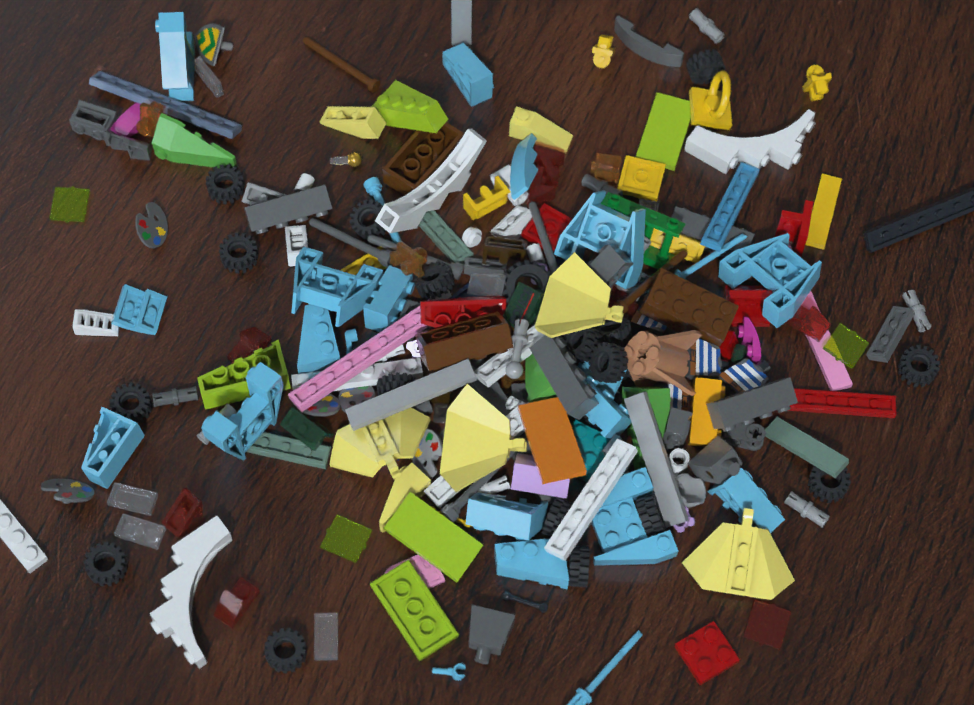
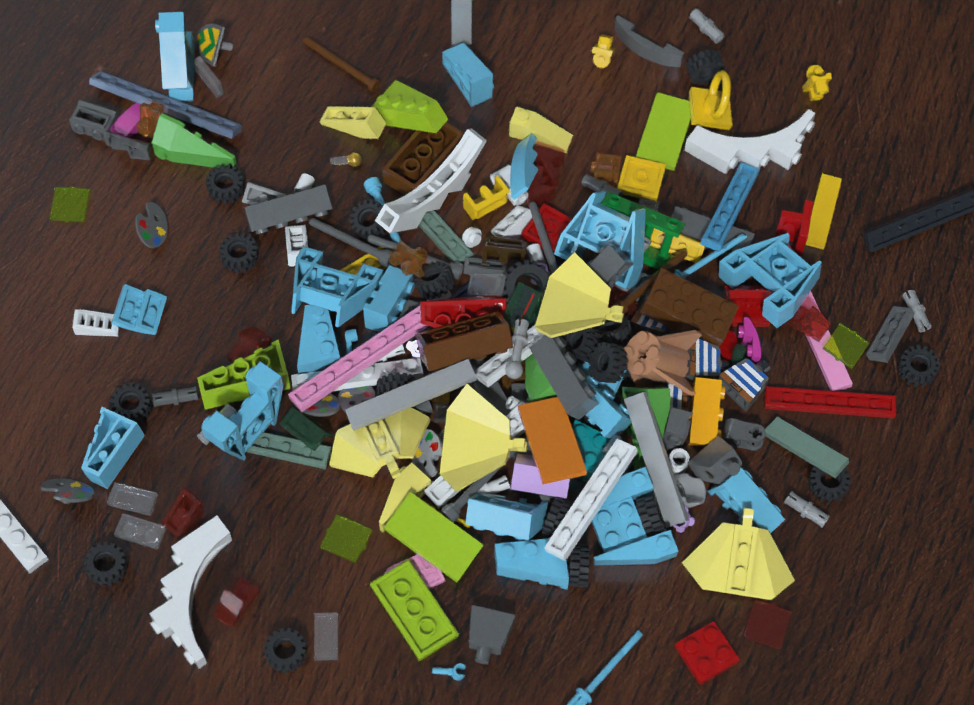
(543, 607): black hinge -> none
(752, 403): dark grey brick -> none

